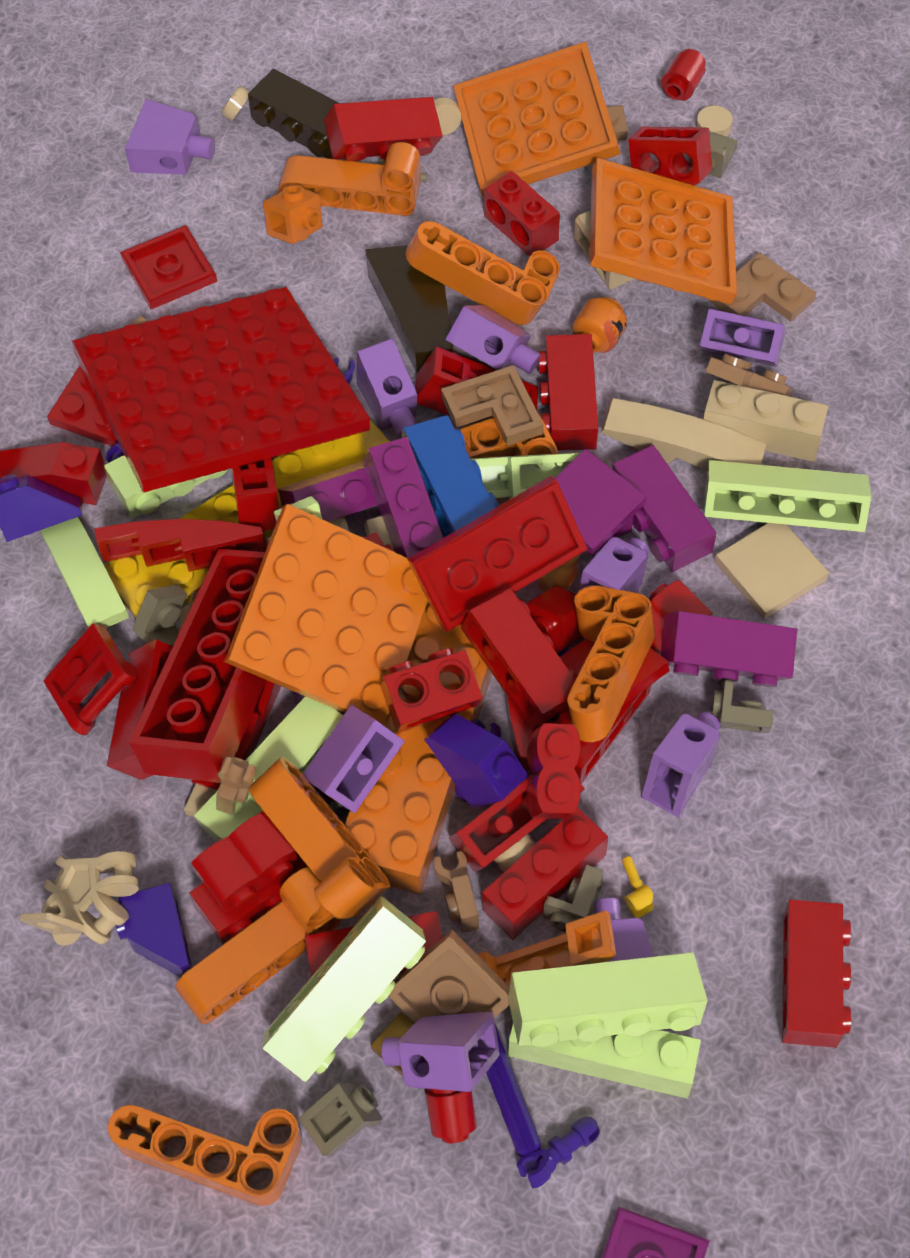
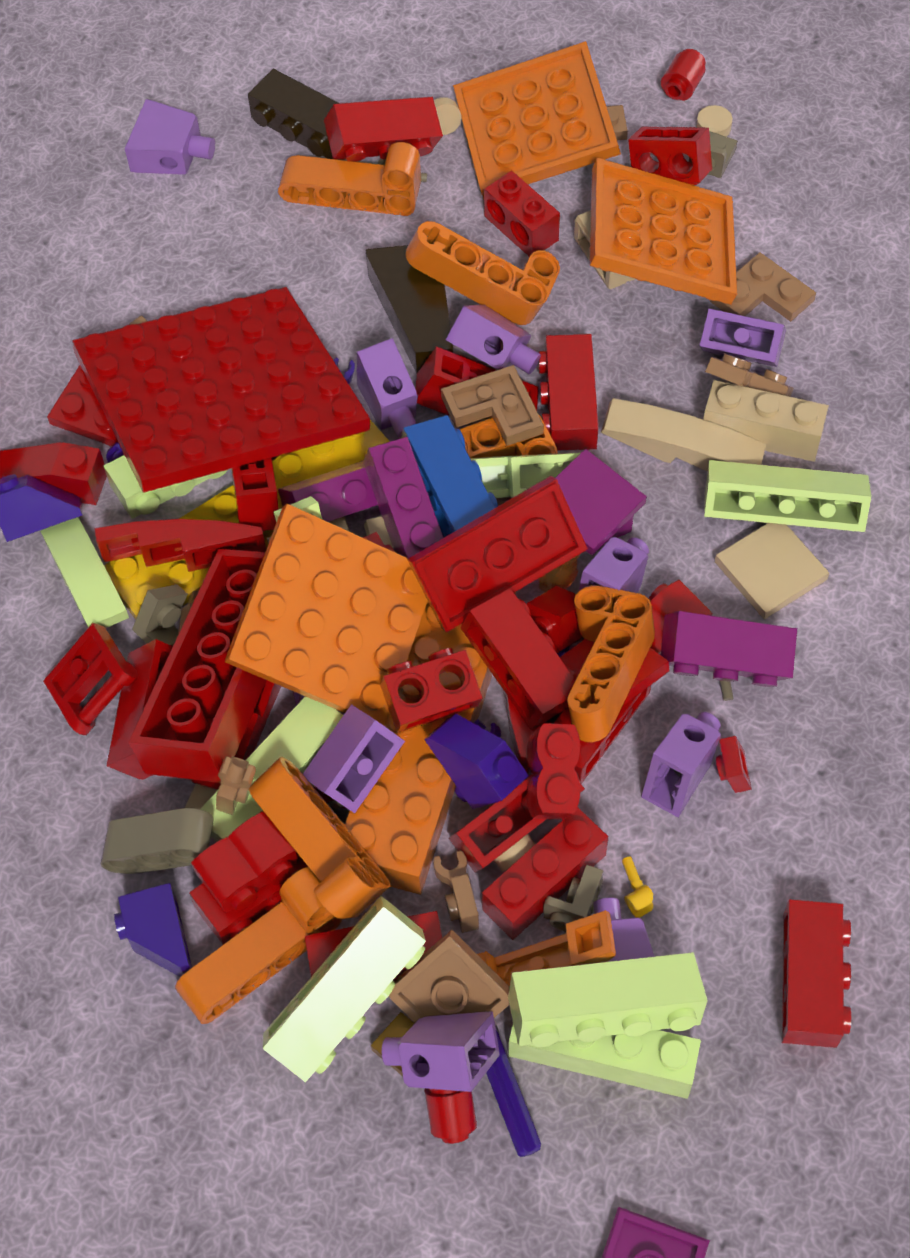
(77, 889): tan piece -> none
(156, 840): none -> dark tan beam
(168, 267): red tile -> none
(204, 1145): orange beam -> none
(235, 103): tan tile -> none
(293, 214): orange brick -> none
(340, 1116): dark tan bracket -> none
(560, 1149): dark purple piece -> none
(604, 320): orange head -> none
(670, 516): magenta brick -> none
(733, 764): none -> red plate
(745, 716): dark tan bracket -> none

